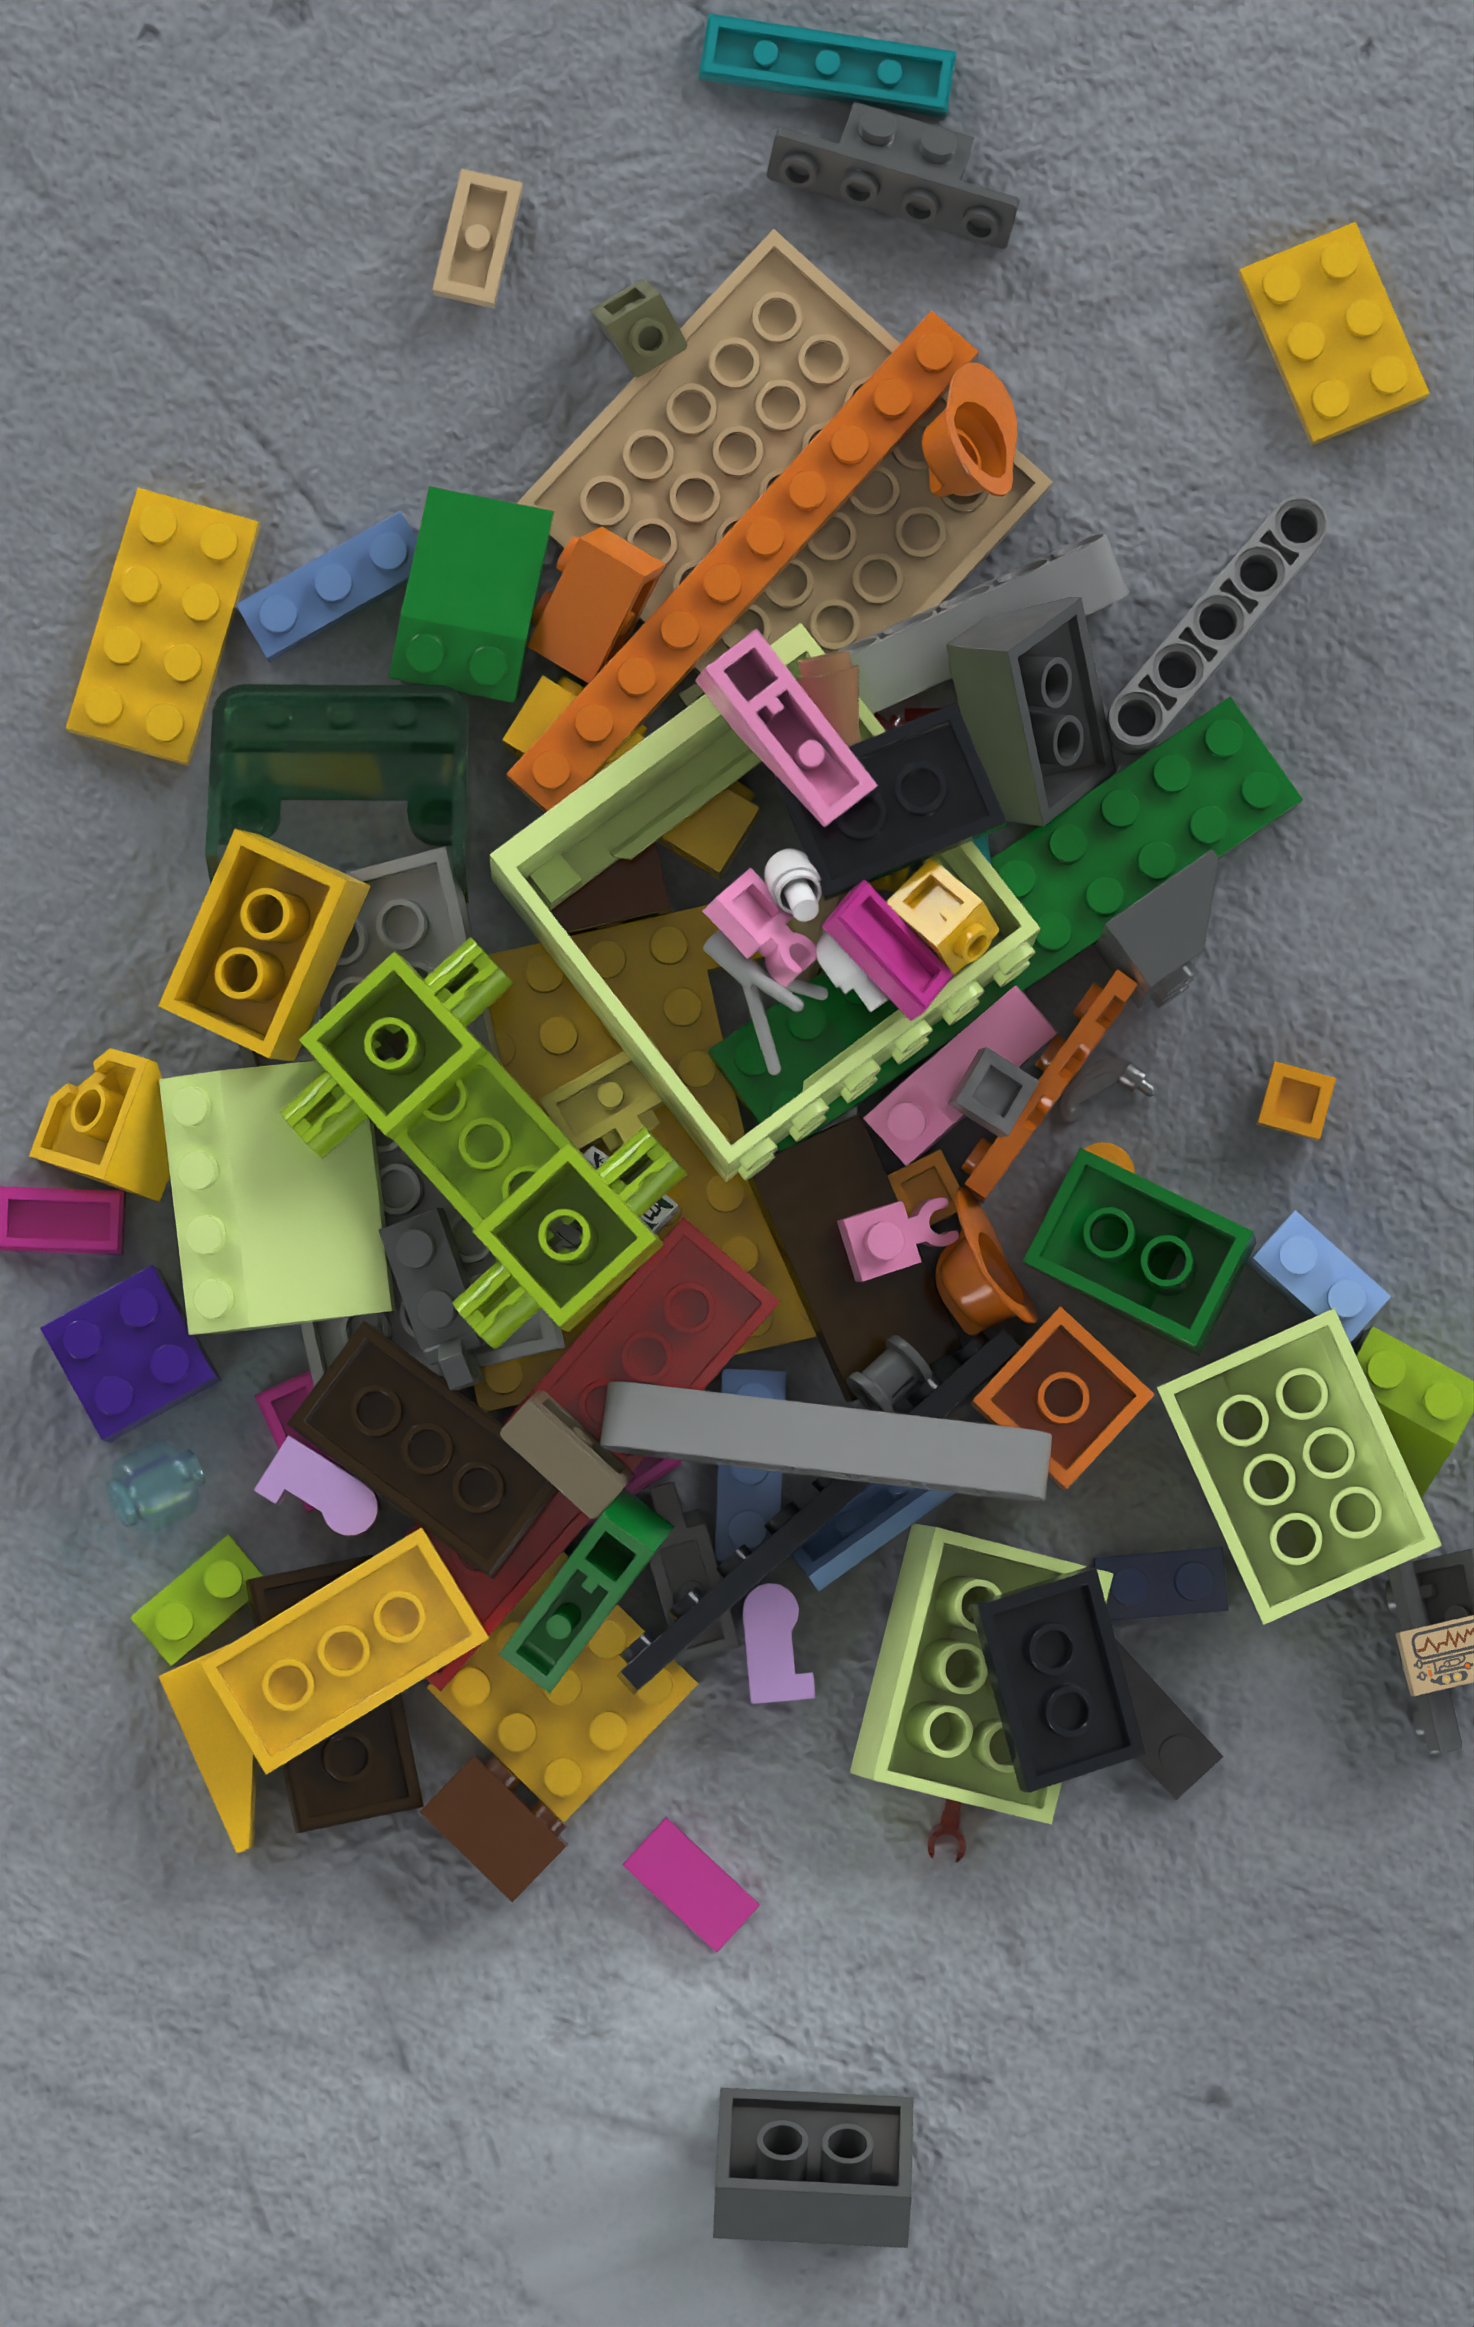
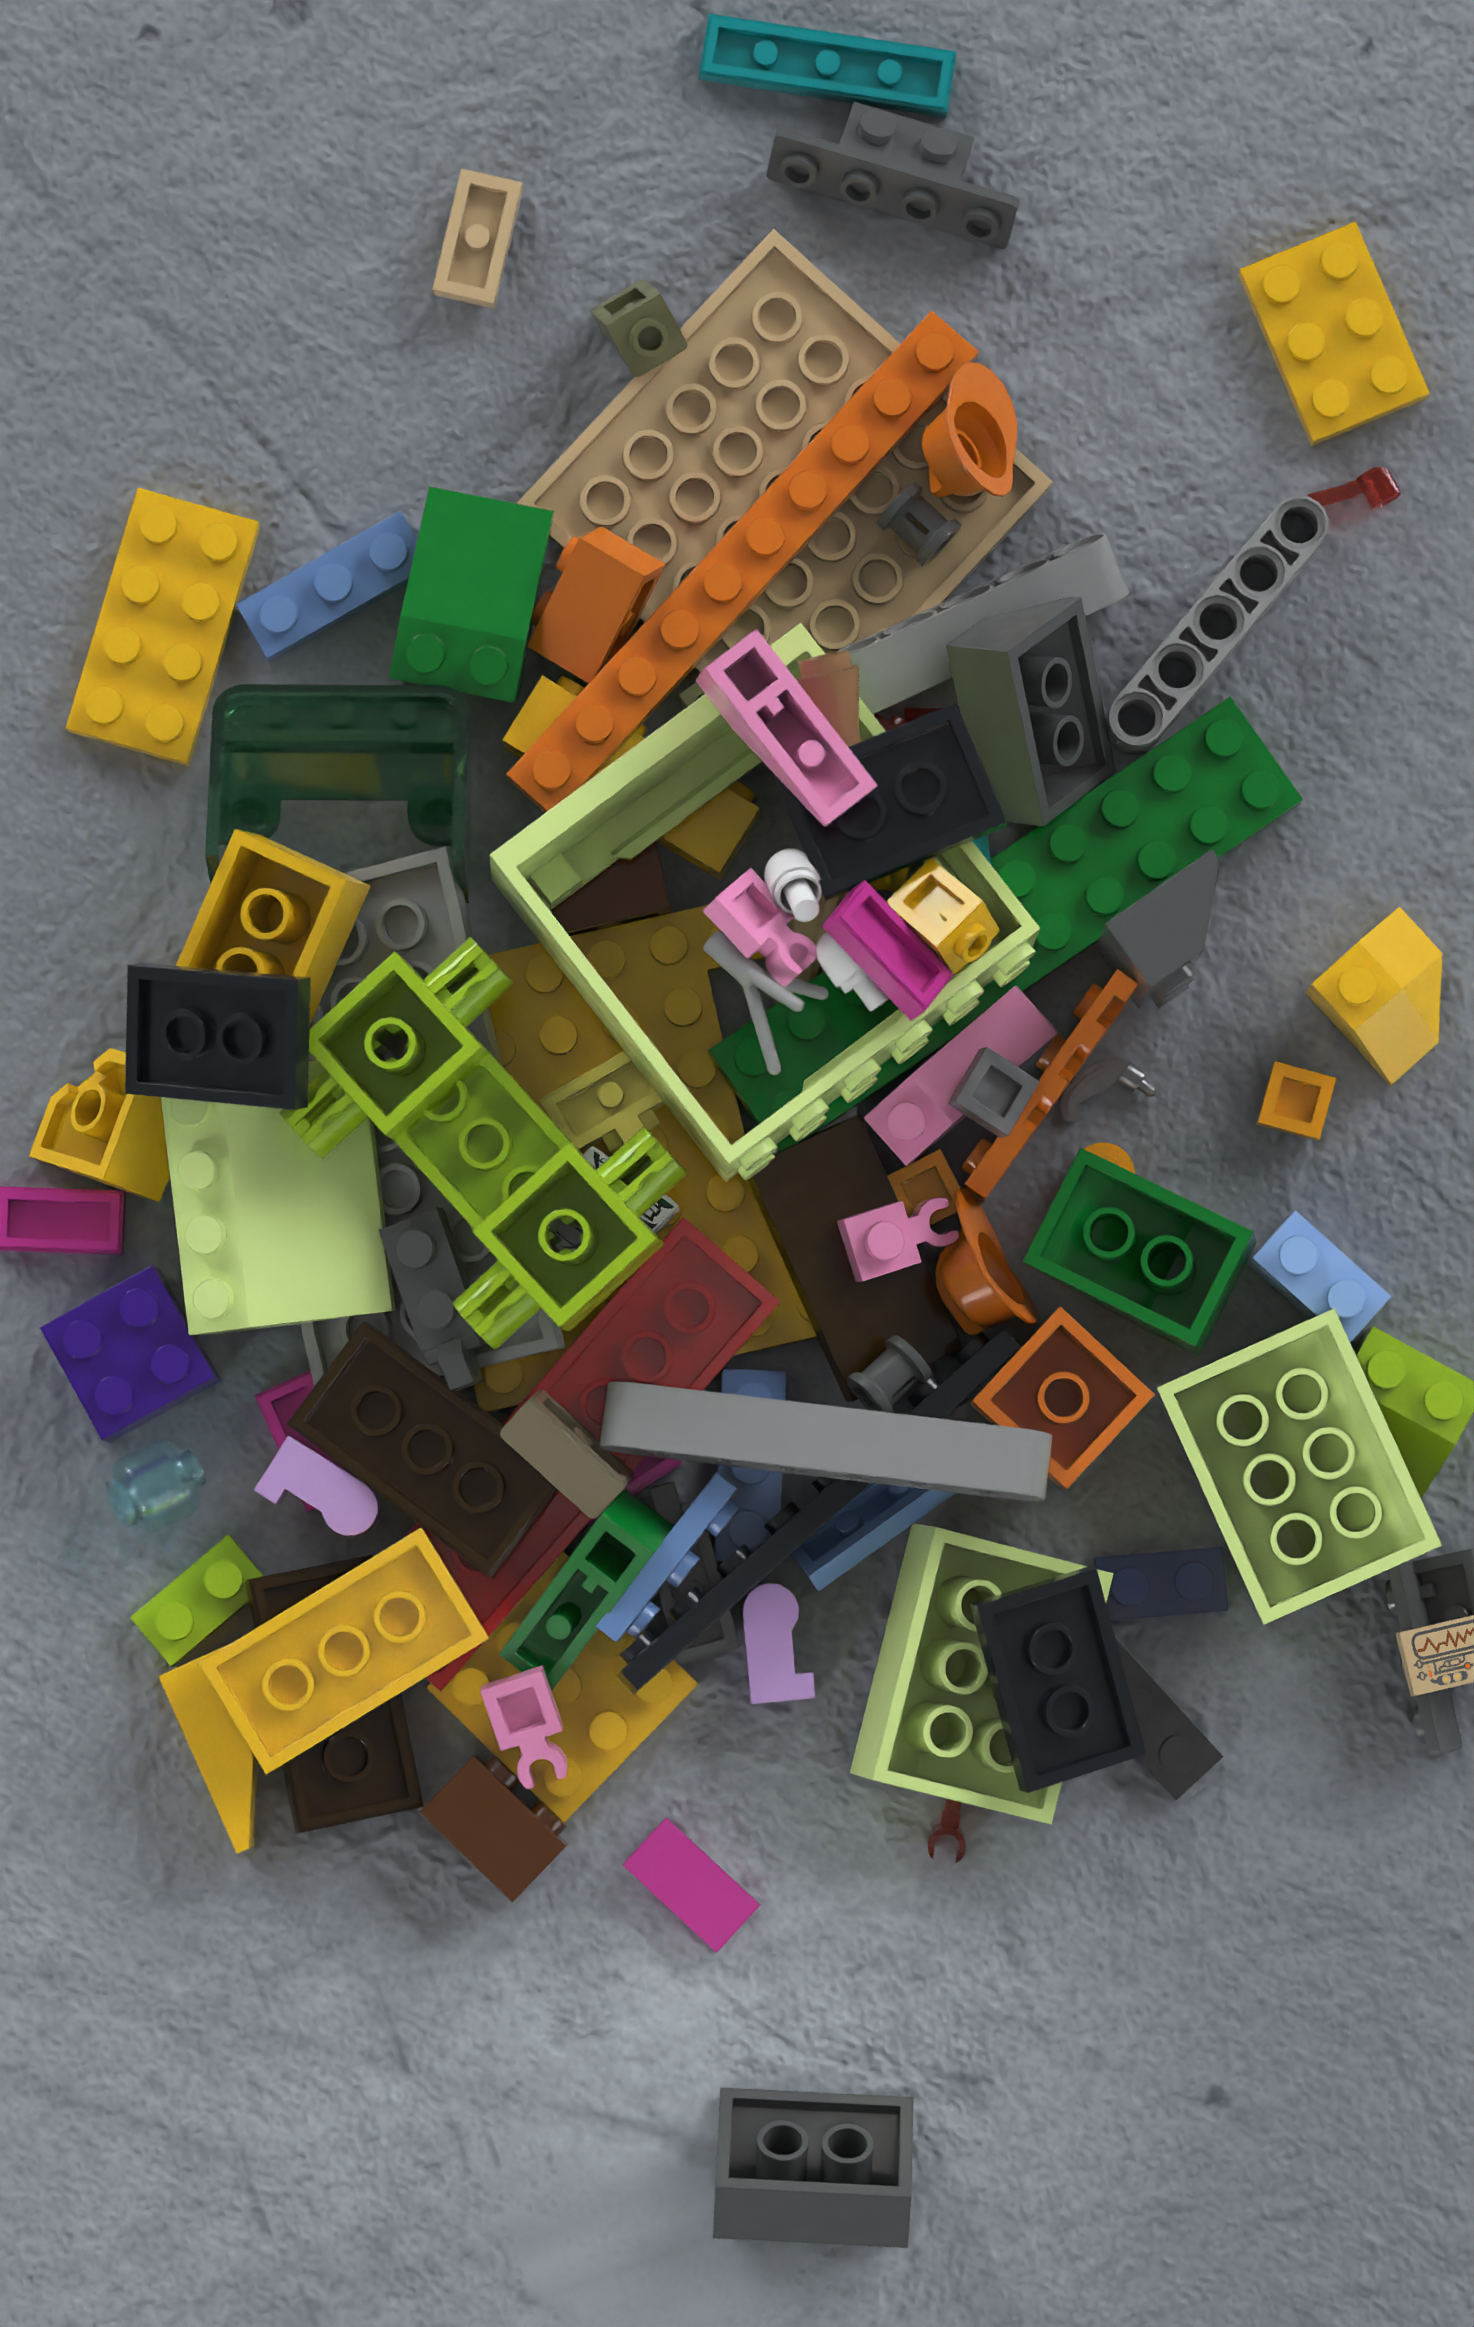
(217, 1035): none -> black plate
(525, 1715): none -> bright pink plate
(672, 1560): none -> medium blue plate
(940, 529): none -> dark grey bush
(1375, 484): none -> clear red hand
(1385, 995): none -> yellow slope

